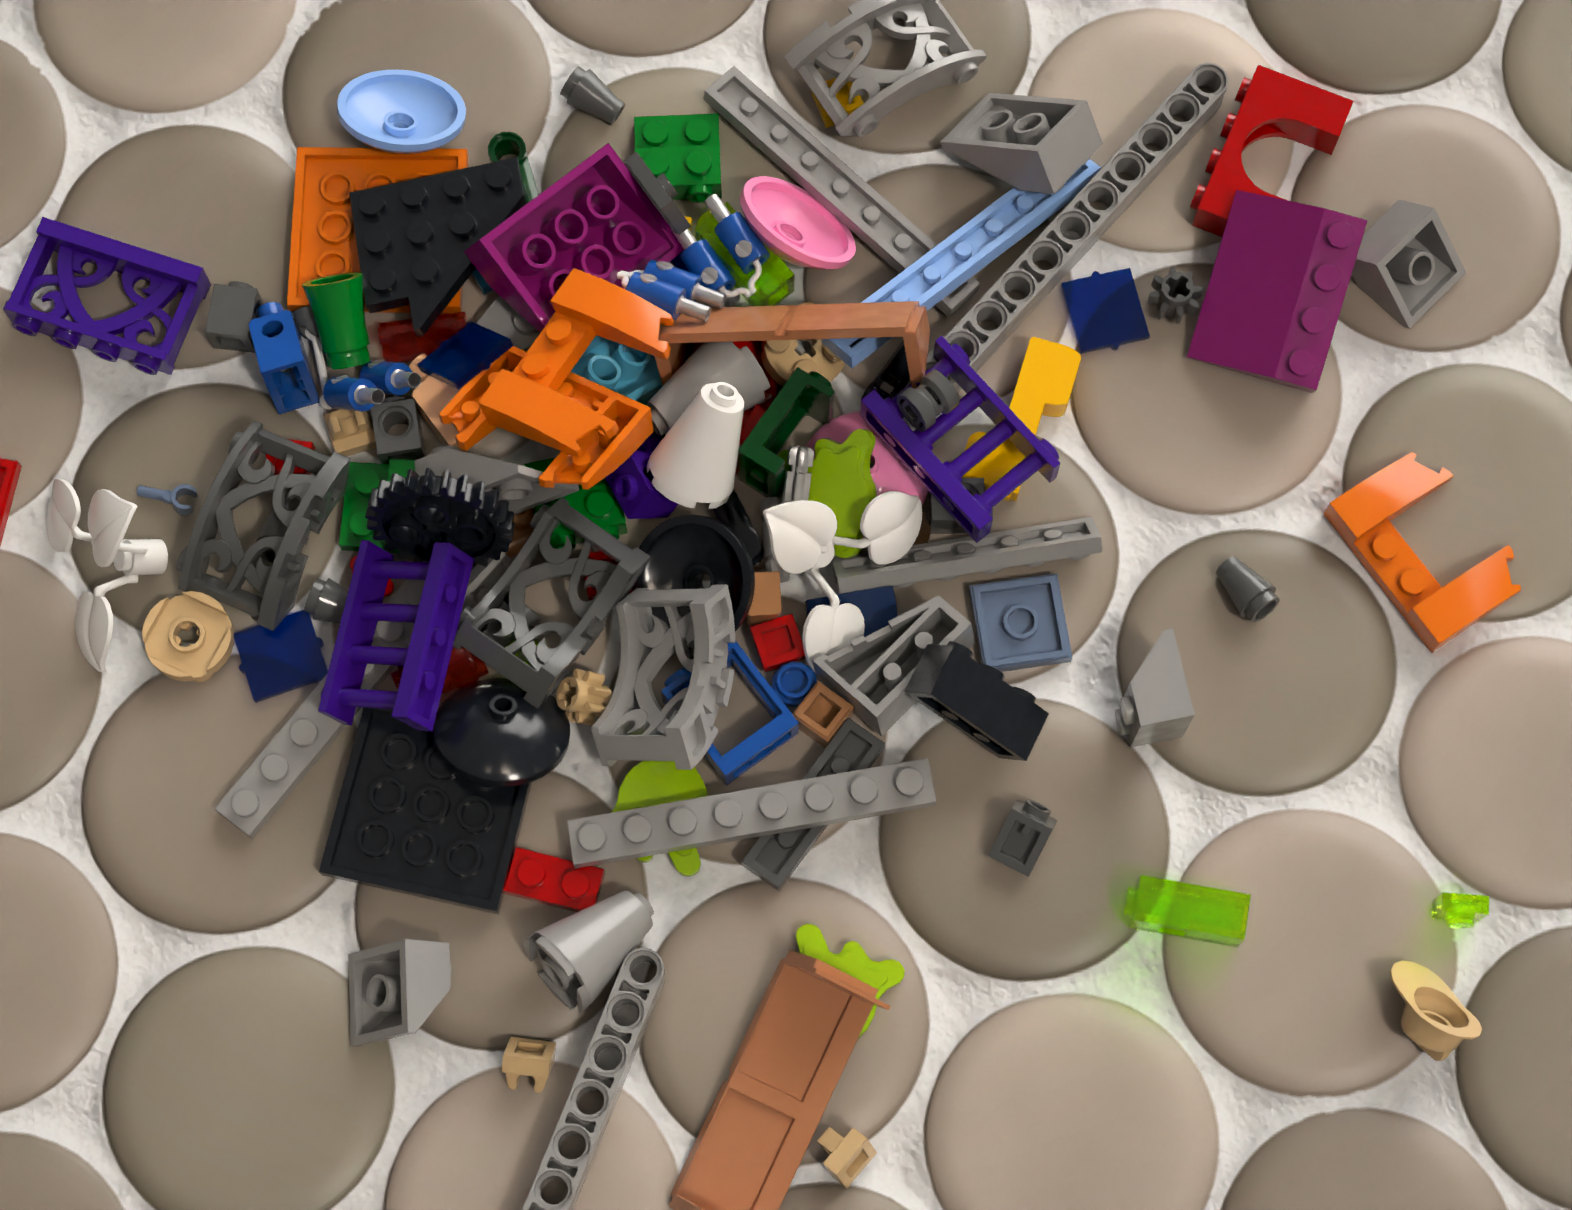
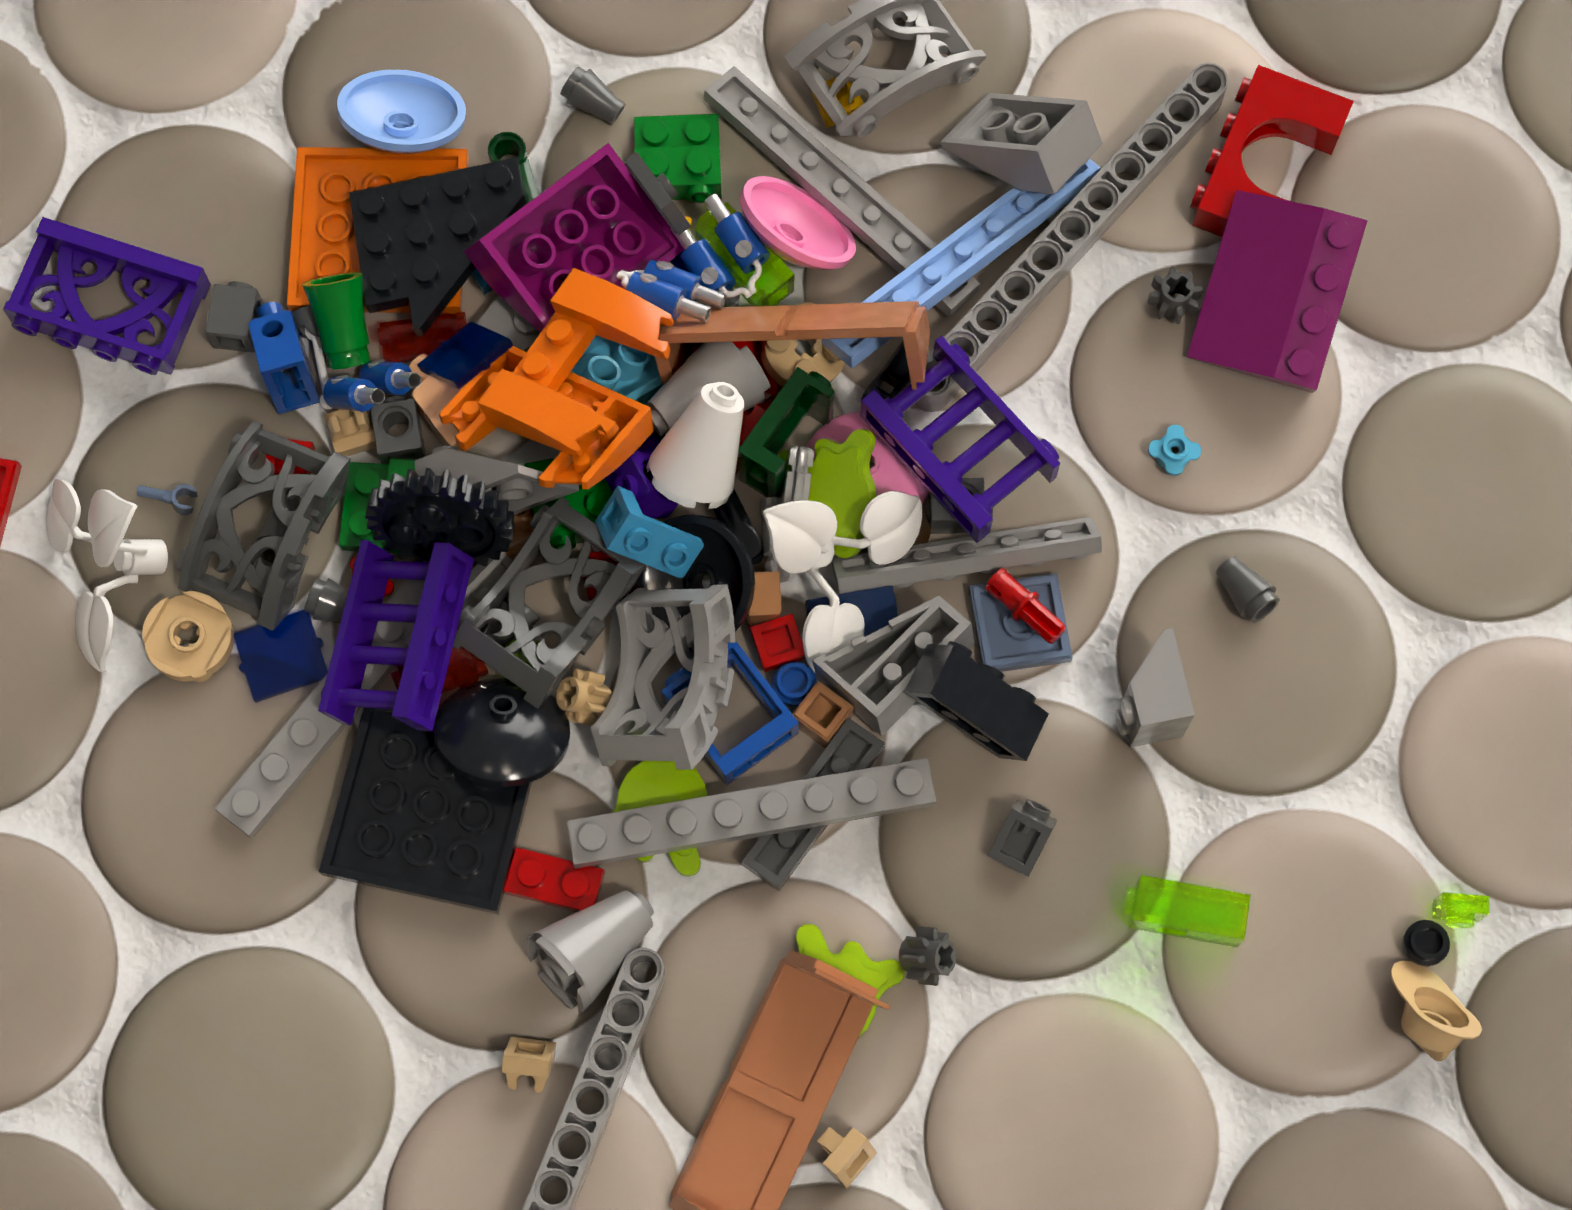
(396, 988): light grey slope -> none
(644, 538): none -> dark azure bracket
(927, 956): none -> dark grey gear
(928, 400): dark grey wheel -> none
(1025, 605): none -> red axle
(1040, 390): yellow piece -> none
(1105, 310): clear blue piece -> none
(1173, 462): none -> medium azure plate
(1407, 261): light grey slope -> none
(1426, 943): none -> black plate
(1432, 611): orange wedge -> none

